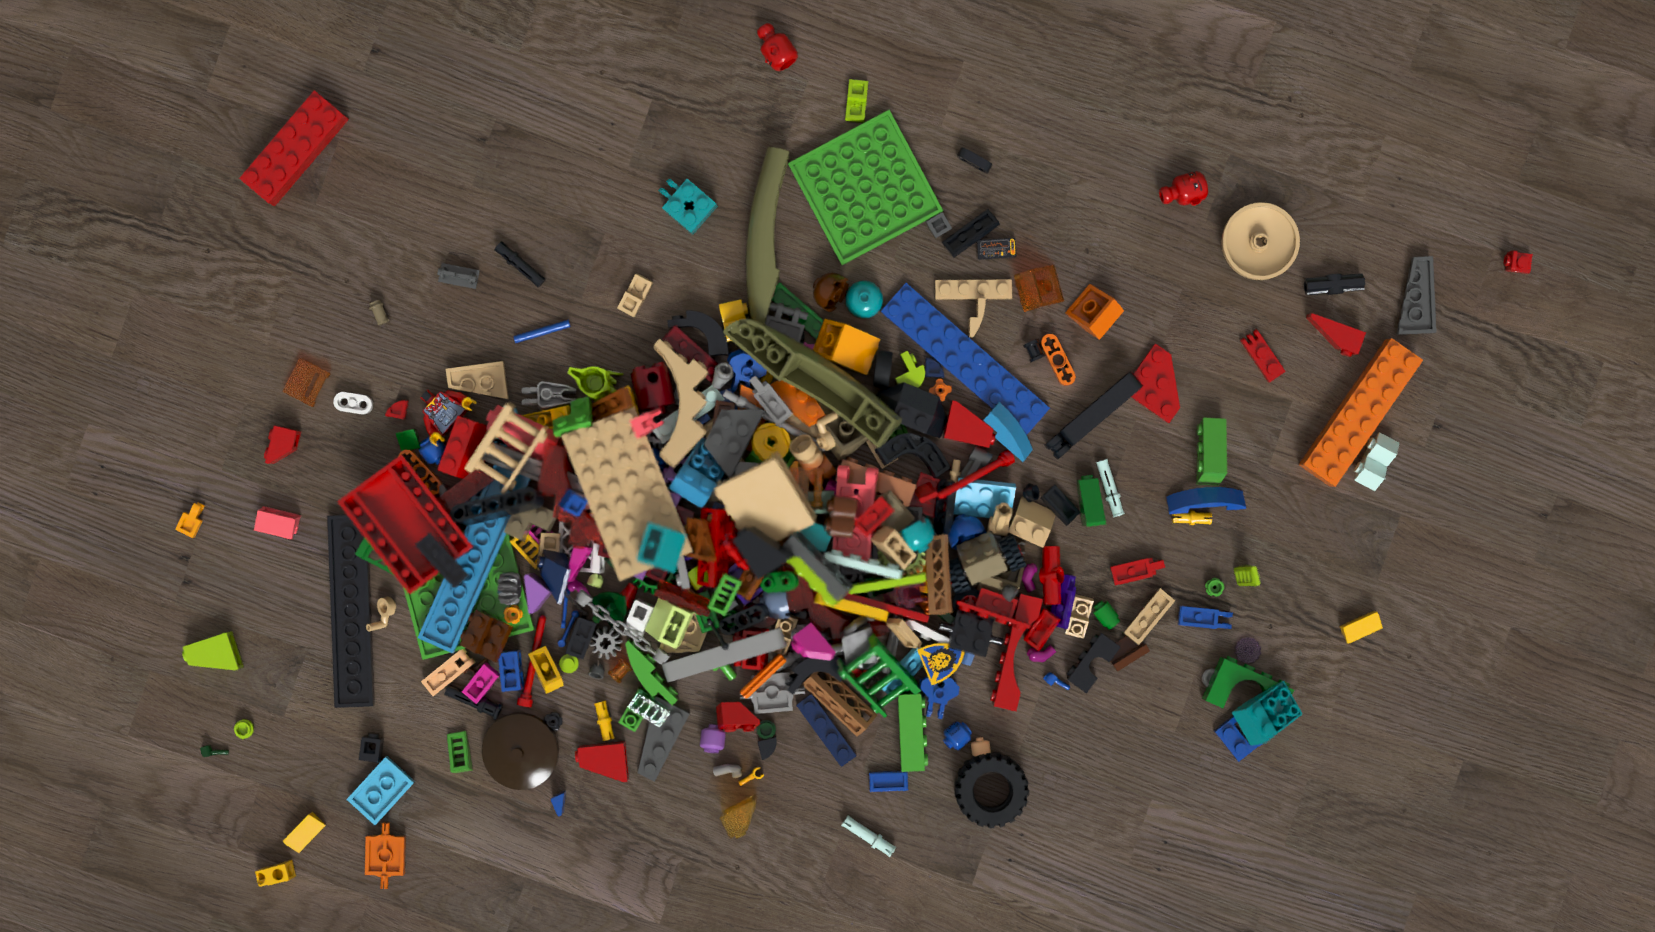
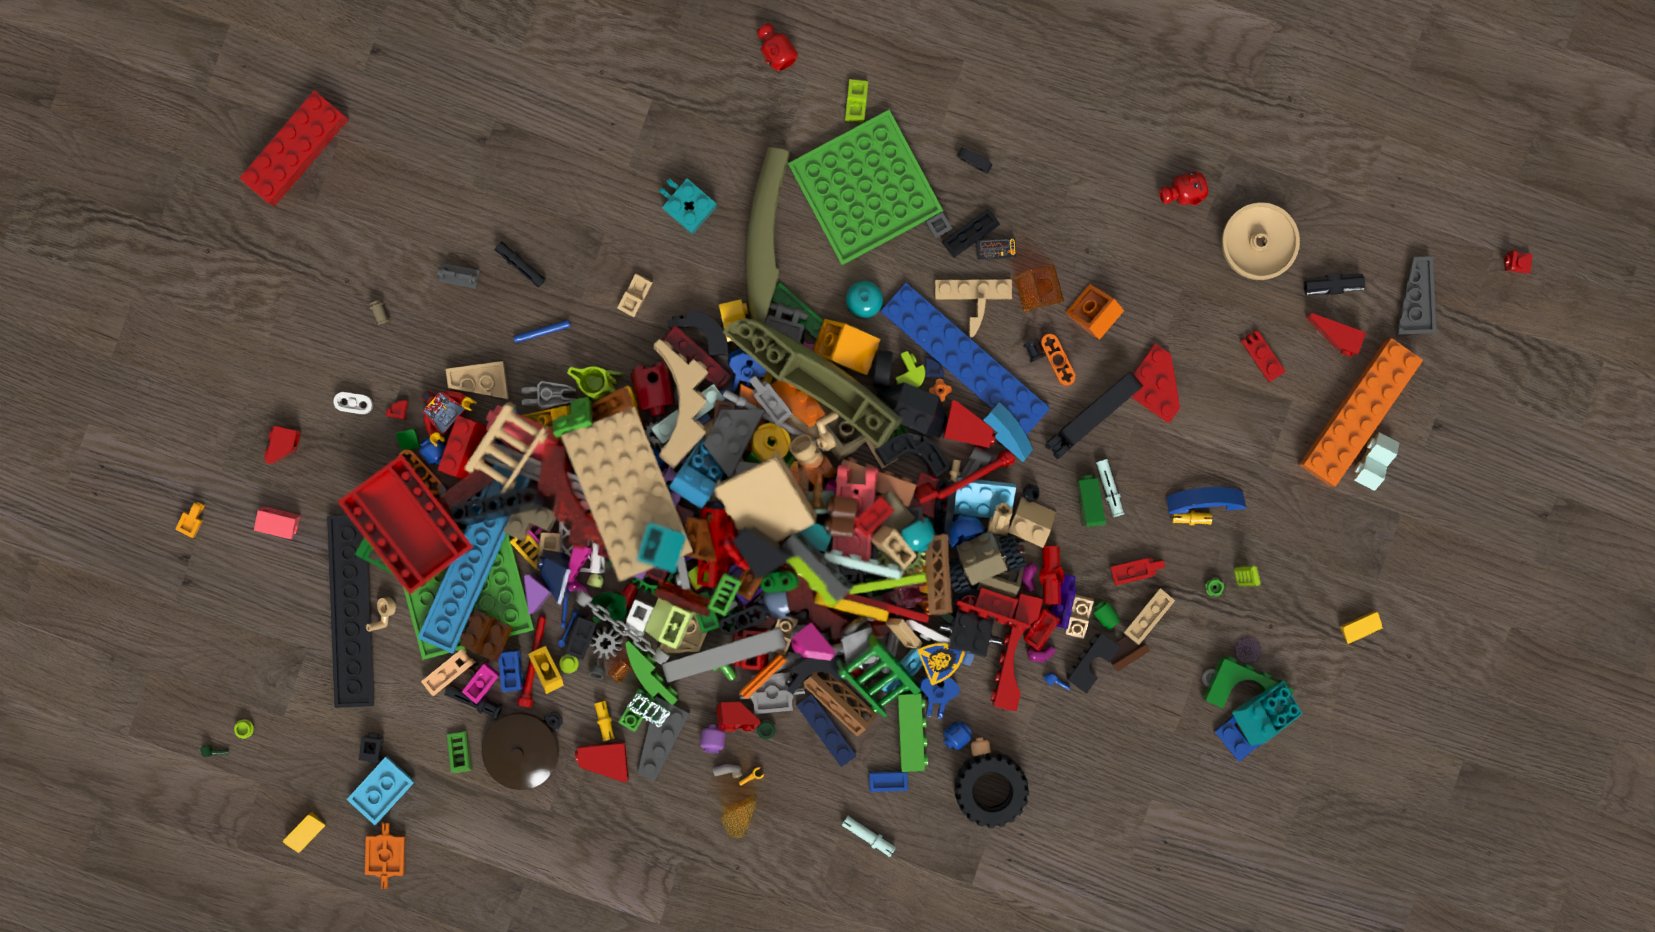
(214, 652): lime slope -> none
(275, 873): yellow leg -> none
(301, 379): clear orange plate -> none
(442, 560): black tile -> none
(509, 588): flat silver gear -> none
(513, 609): light orange plate -> none
(558, 802): blue slope -> none
(573, 502): blue slope -> none
(645, 423): coral hinge -> none
(722, 374): light grey cone -> none
(724, 646): black hinge -> none
(767, 747): black tile -> none
(829, 290): reddish brown cylinder -> none
(1009, 592): dark grey hinge -> none
(1060, 505): black tile -> none
(1202, 617): blue hinge -> none
(1212, 451): bright green wedge -> none

